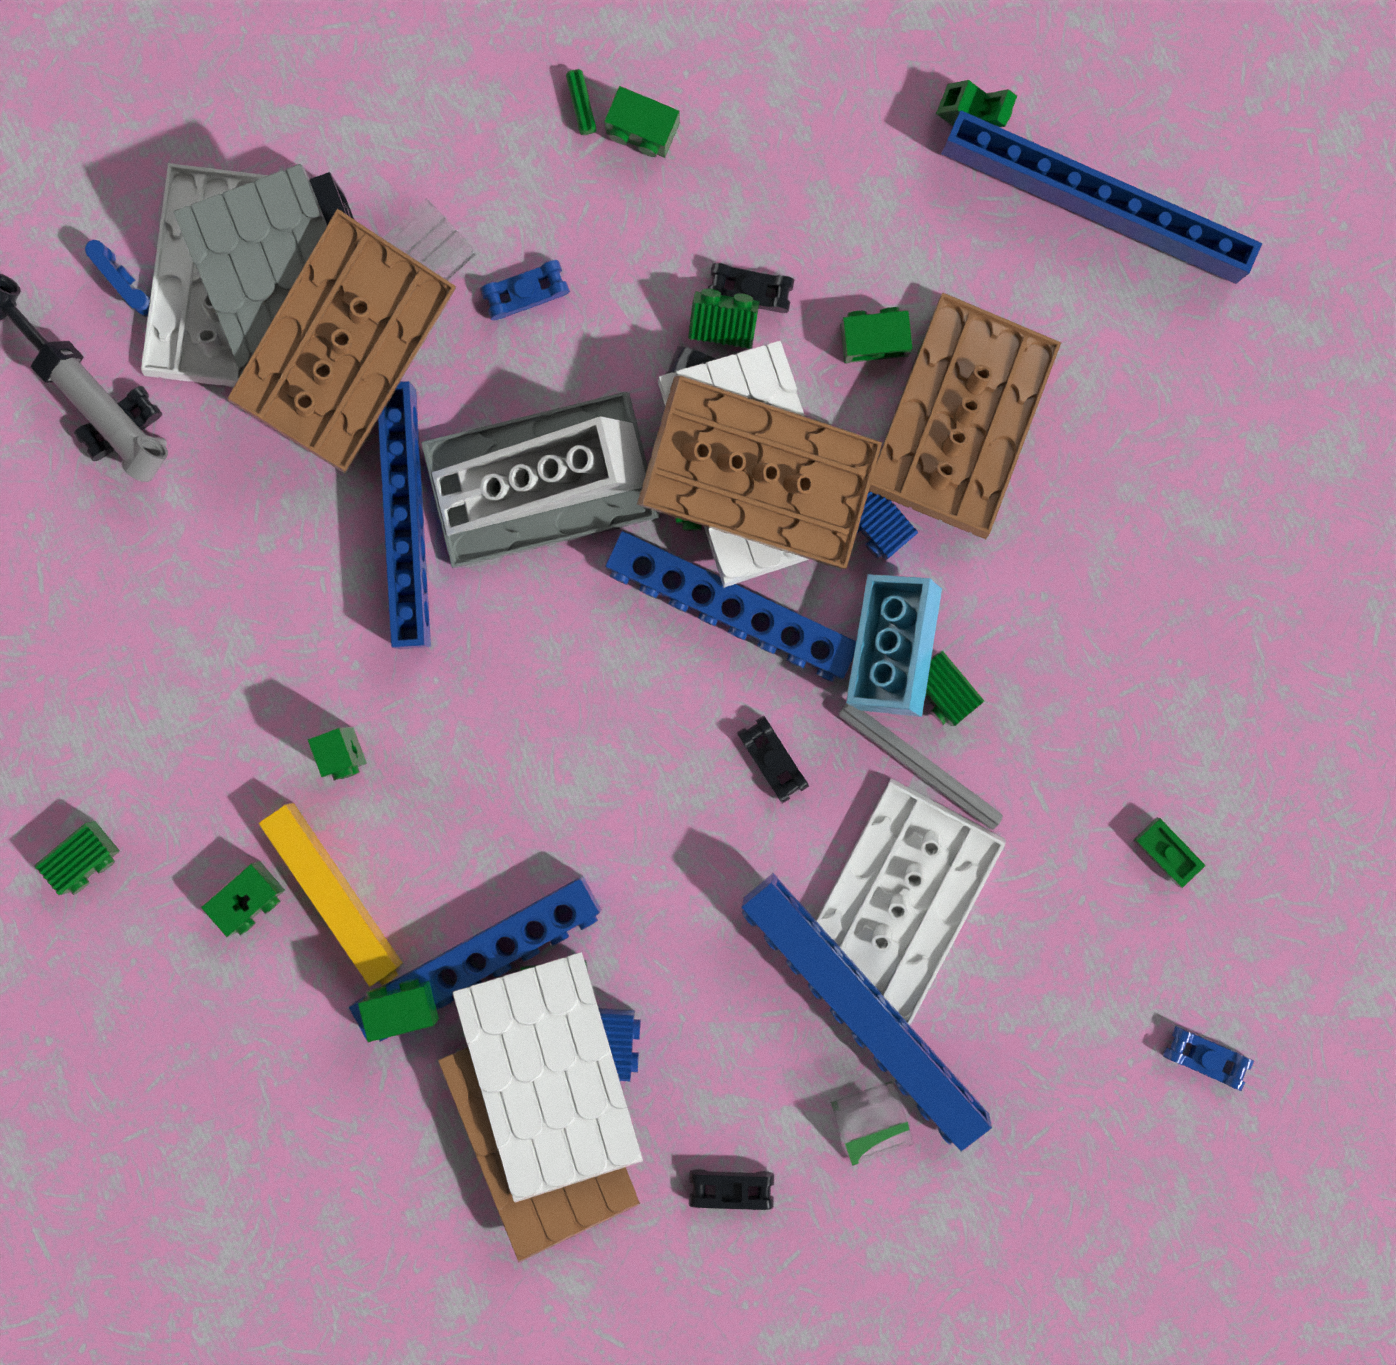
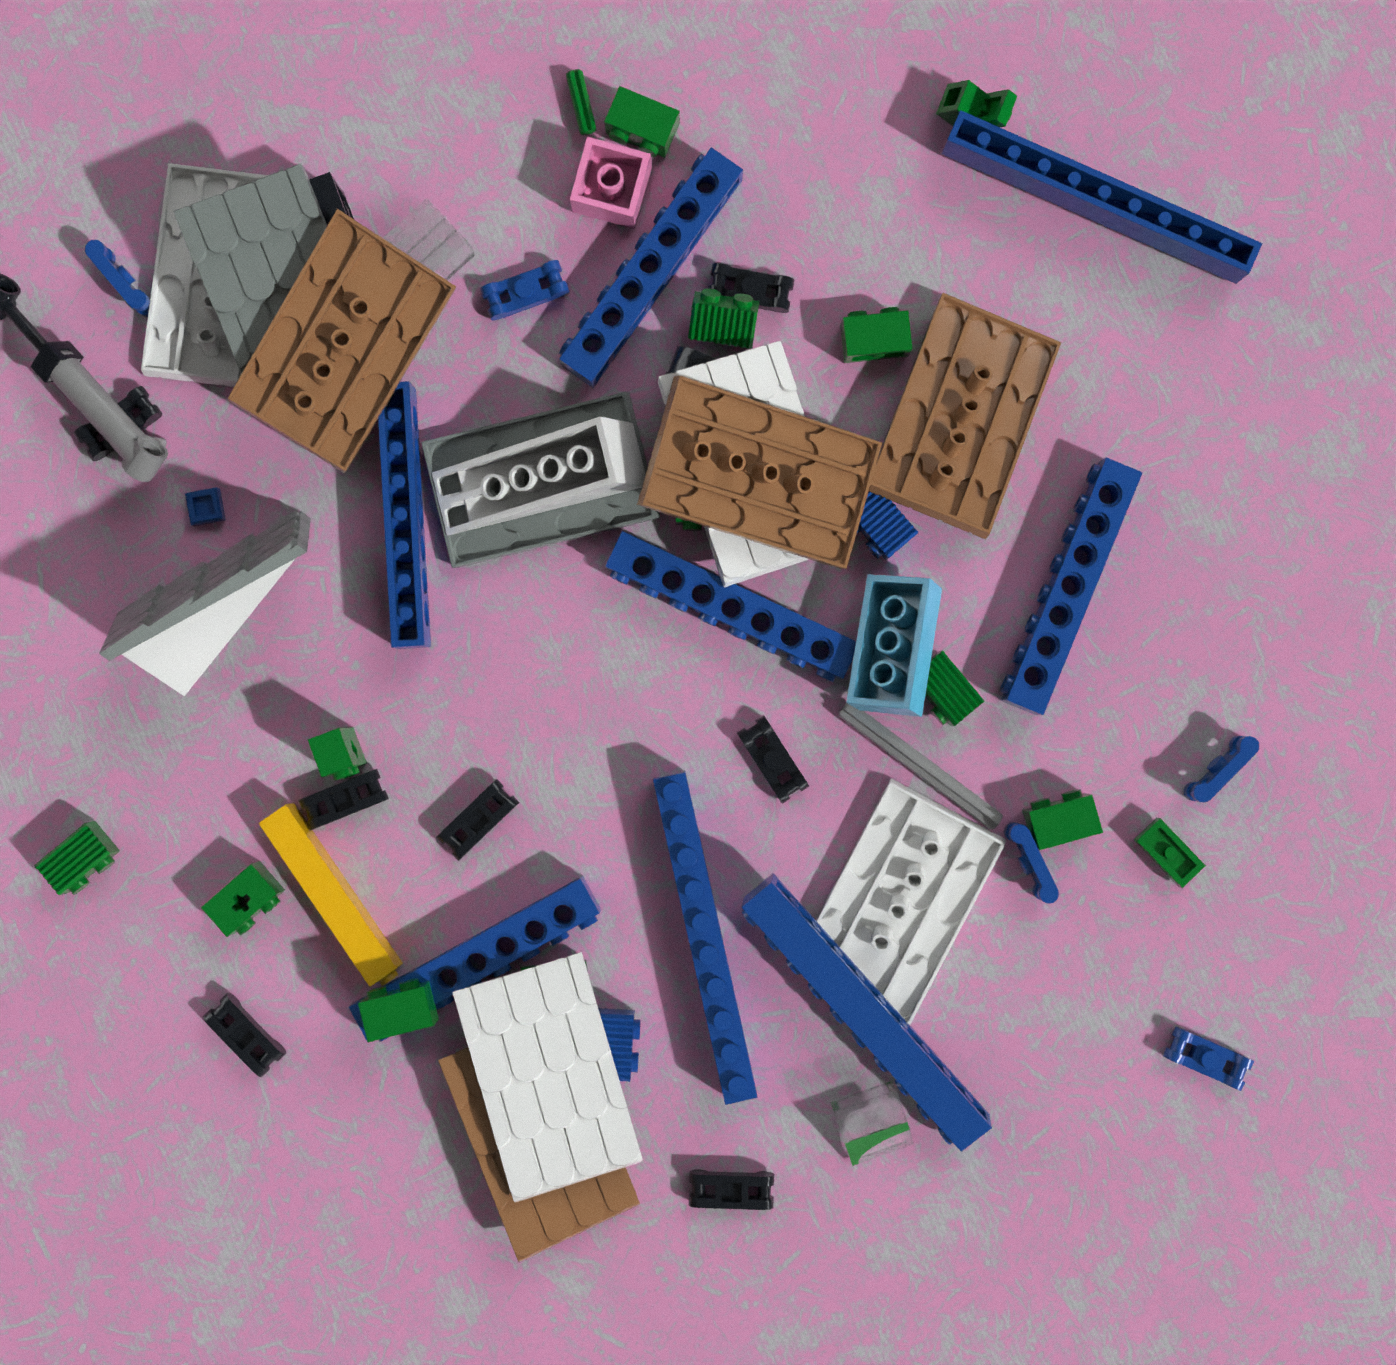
(188, 622): none -> piece
(205, 506): none -> blue tile
(244, 1035): none -> black plate
(343, 799): none -> black plate
(477, 819): none -> black plate
(611, 182): none -> bright pink brick
(705, 938): none -> blue brick
(707, 168): none -> blue brick
(1032, 862): none -> blue plate
(1062, 820): none -> green brick
(1122, 484): none -> blue brick
(1222, 769): none -> blue plate

